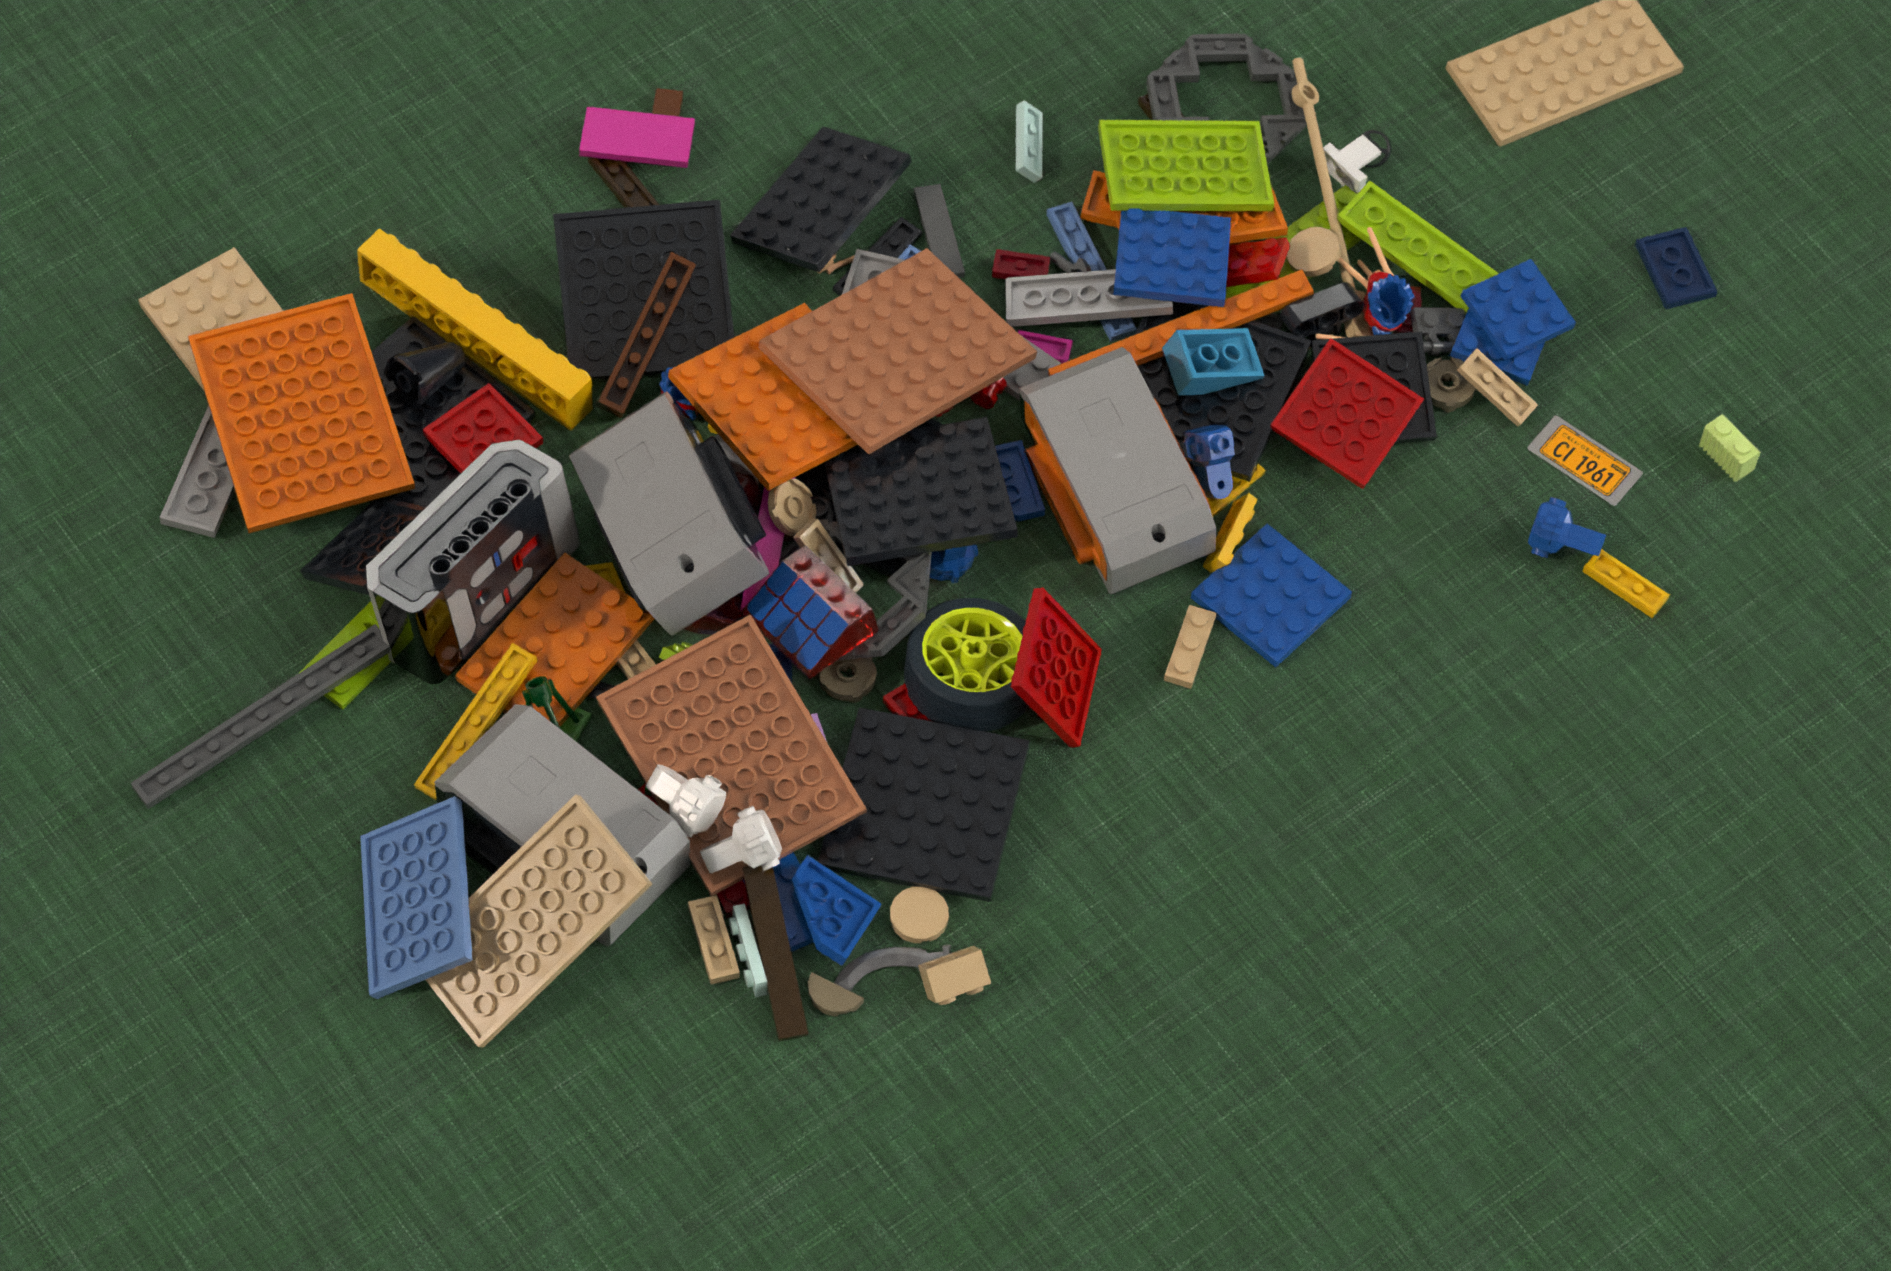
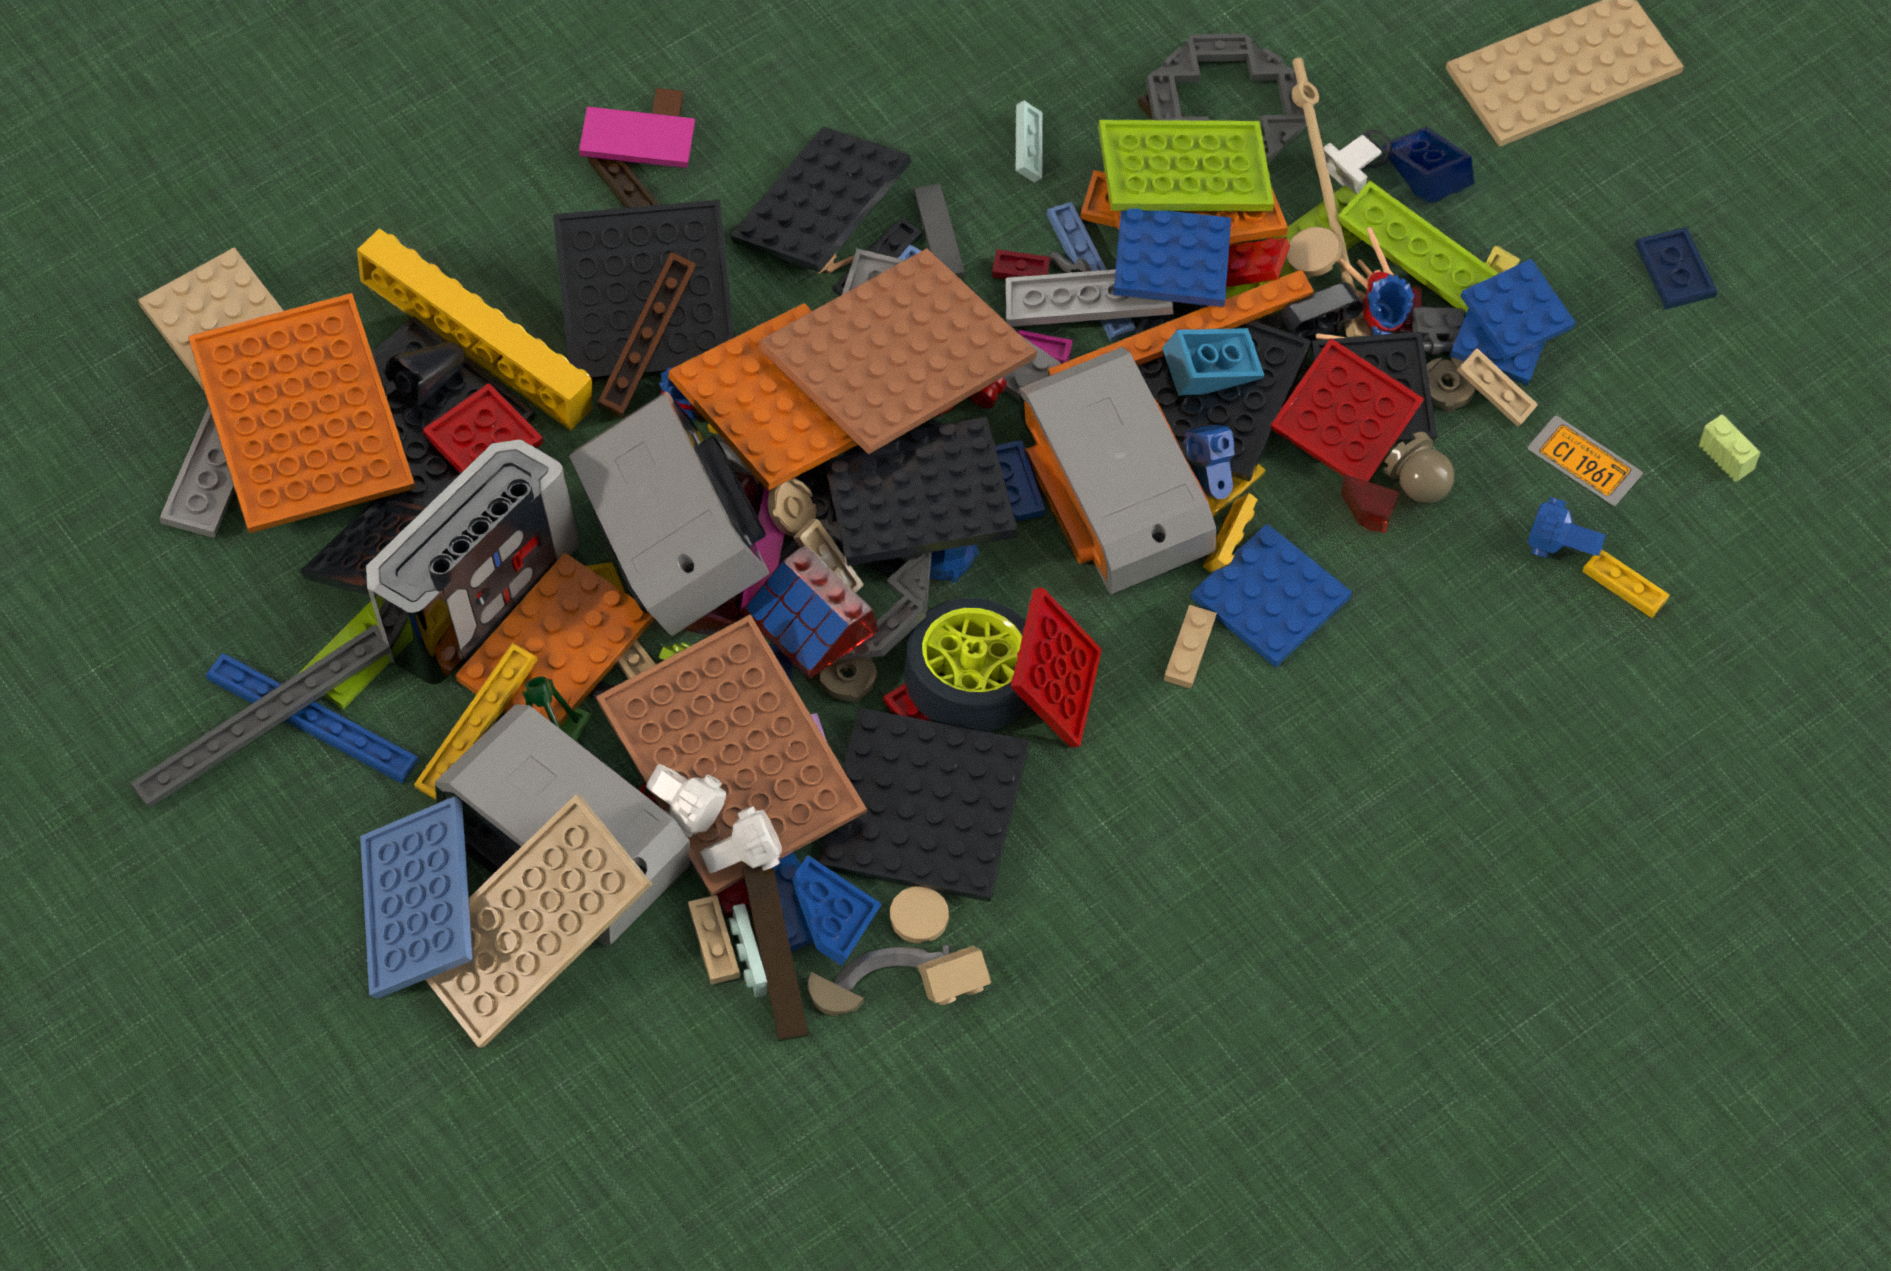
(318, 721): none -> blue tile
(1369, 503): none -> clear red slope
(1423, 471): none -> dark tan tile
(1431, 164): none -> clear blue slope
(1501, 260): none -> light yellow plate

